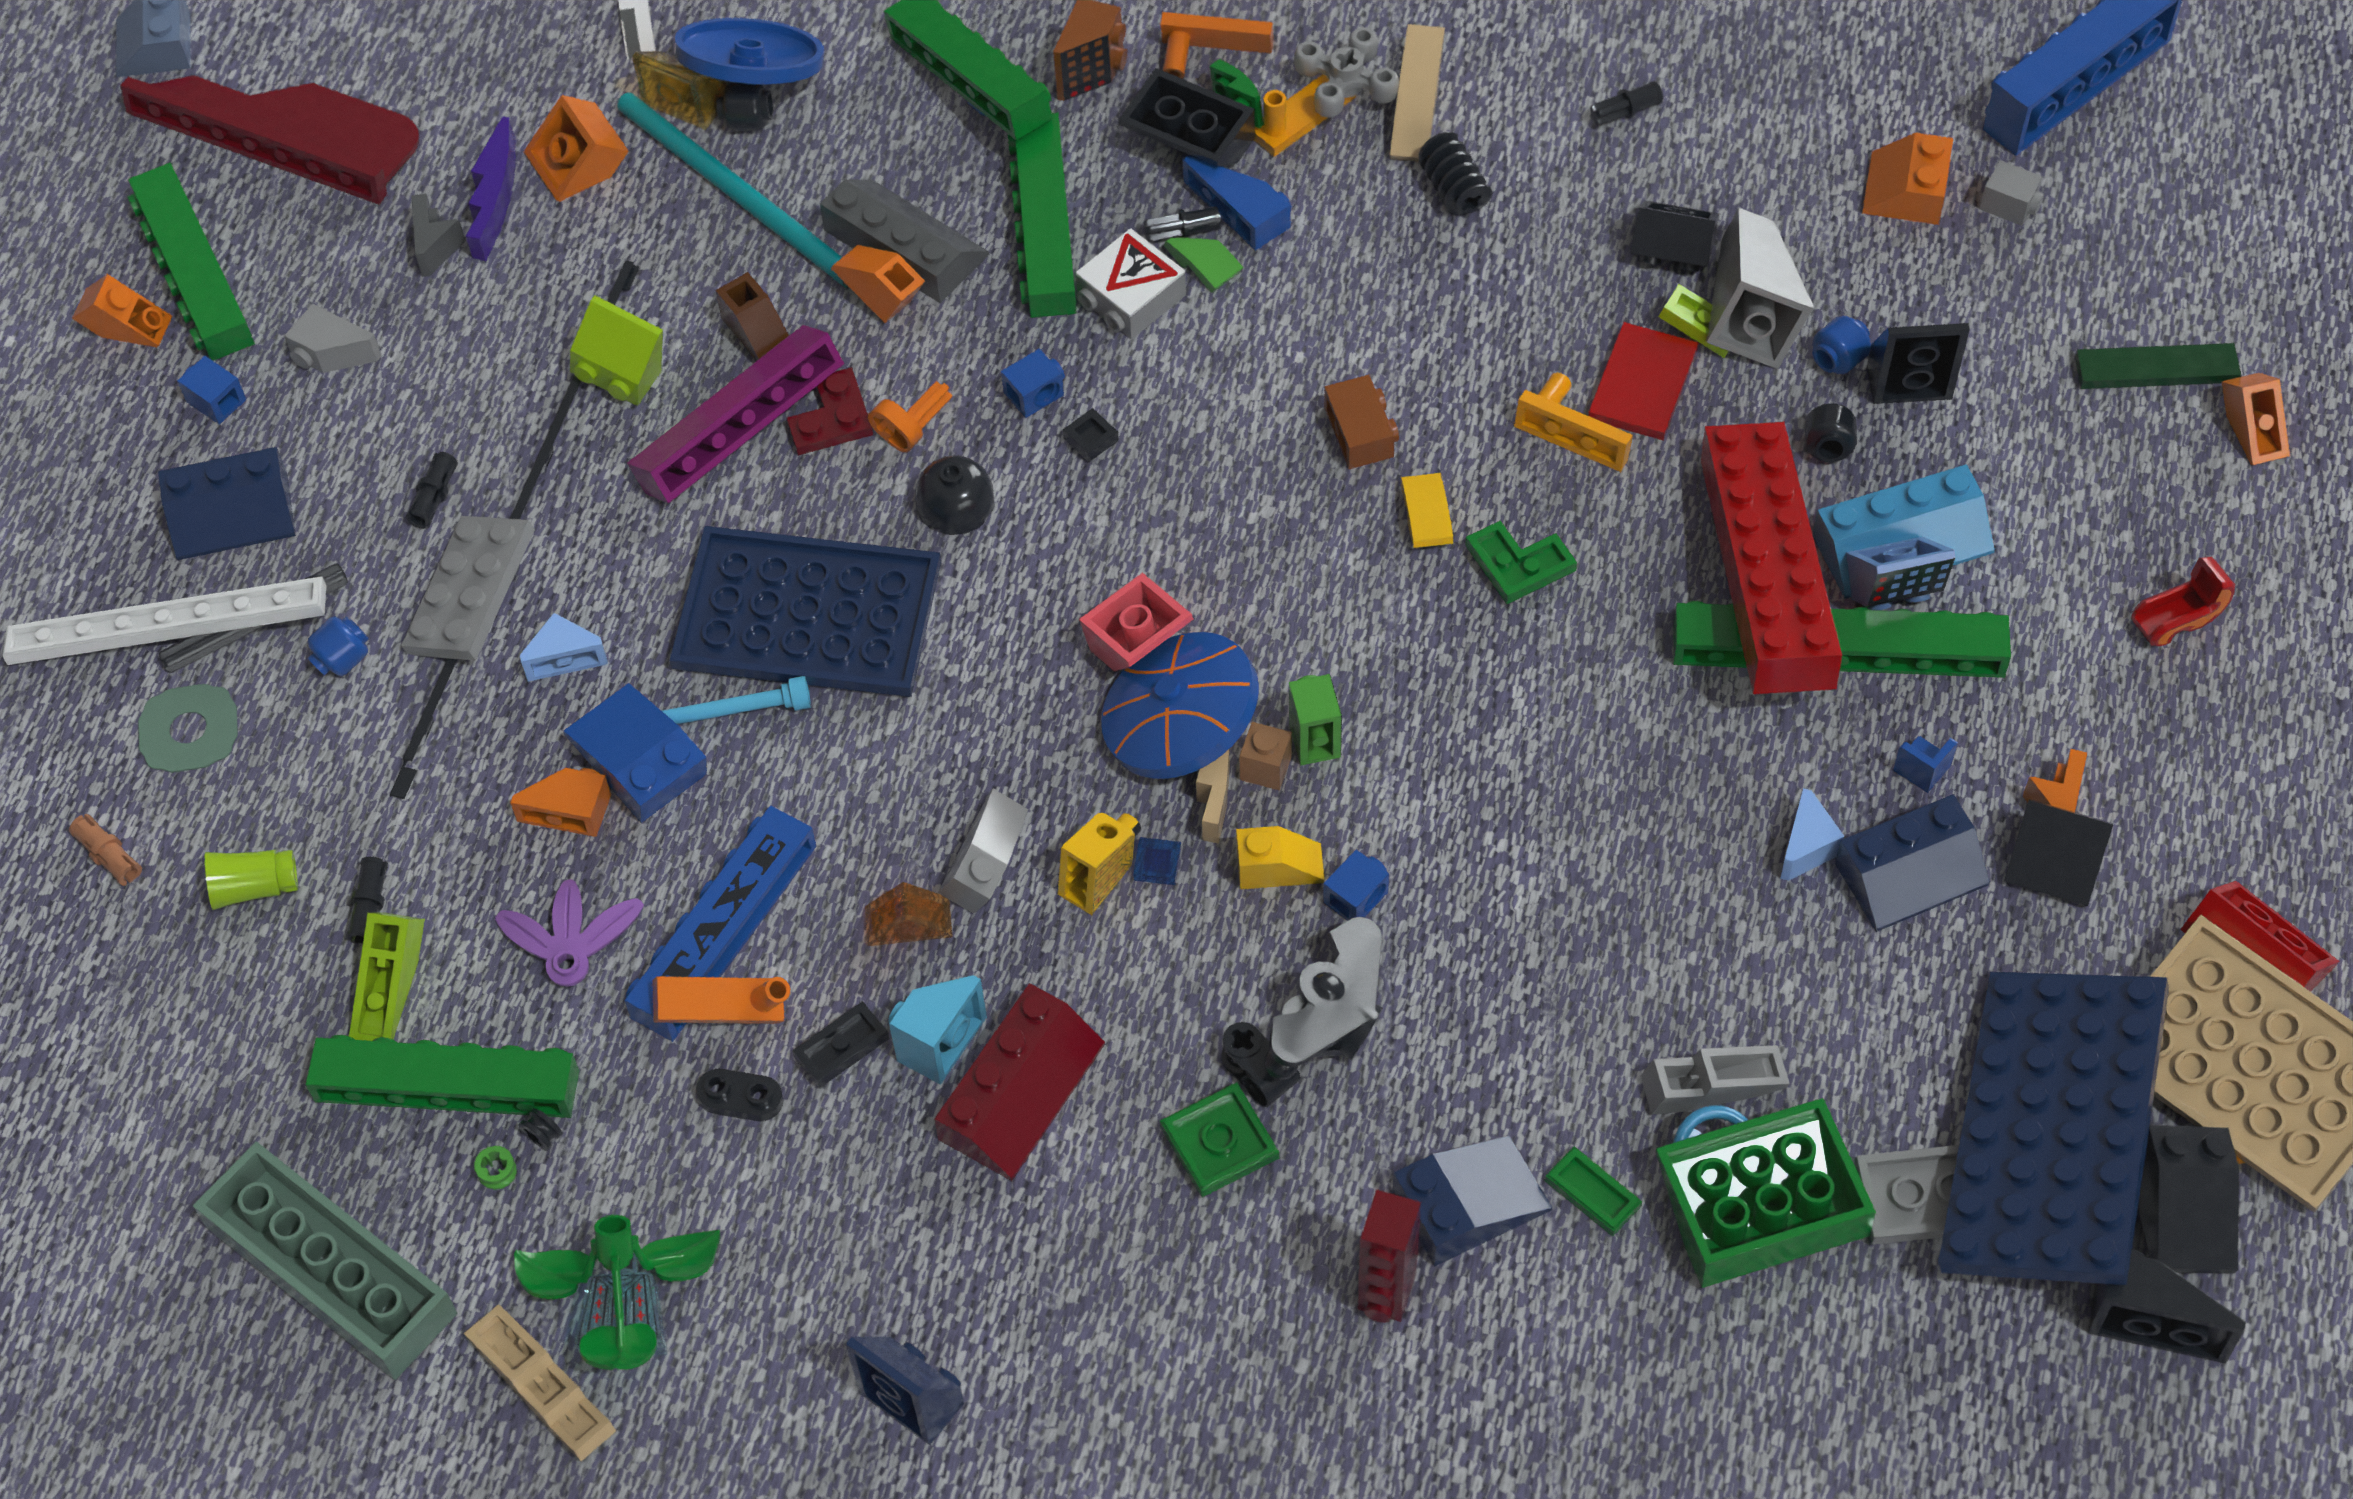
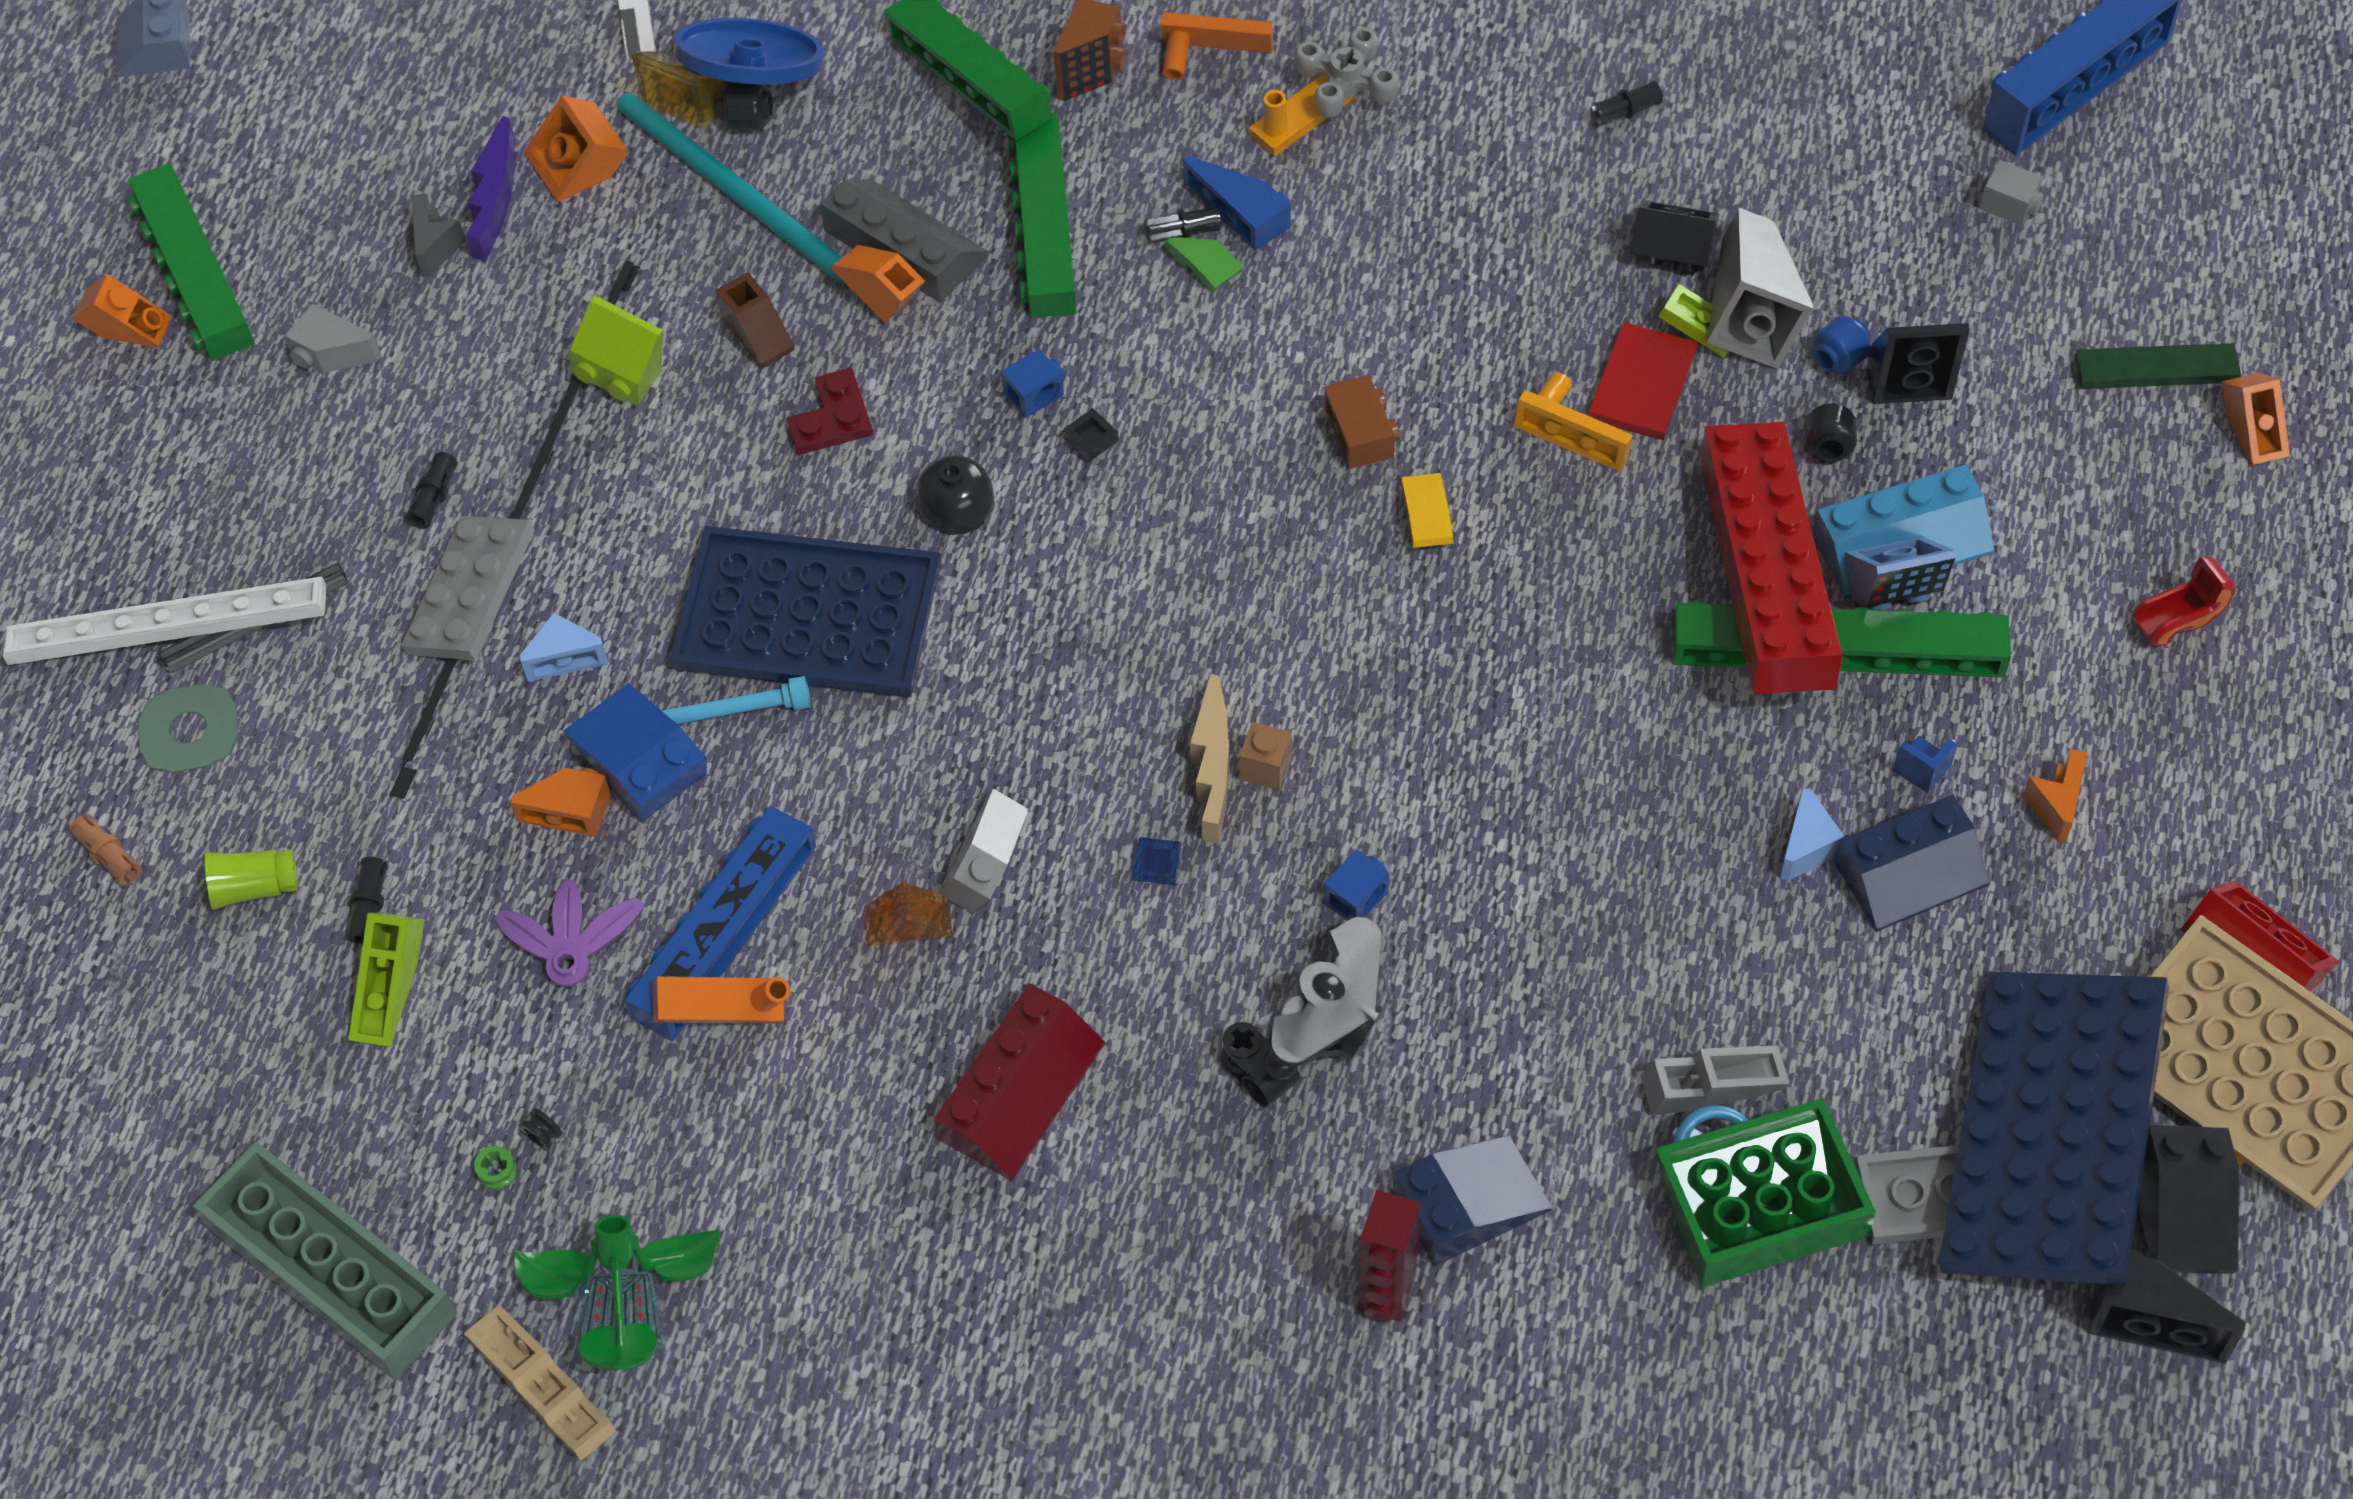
(211, 389): blue brick -> none
(227, 503): dark blue slope -> none
(290, 128): dark red piece -> none
(337, 646): blue head -> none
(442, 1076): green brick -> none
(735, 413): magenta brick -> none
(737, 1096): black plate -> none
(841, 1044): black plate -> none
(904, 428): orange piece -> none
(905, 1385): dark blue slope -> none
(937, 1025): medium azure slope -> none
(1096, 859): yellow torso -> none
(1130, 284): piece -> none
(1132, 623): coral slope -> none
(1180, 705): blue dish -> none
(1191, 119): black slope -> none
(1219, 1139): green plate -> none
(1236, 86): green slope -> none
(1277, 858): yellow slope -> none
(1315, 719): bright green brick -> none
(1417, 91): tan slope -> none
(1454, 174): black piece -> none
(1517, 570): green plate -> none
(1593, 1191): green tile -> none
(1909, 178): orange slope -> none
(2058, 852): black tile -> none

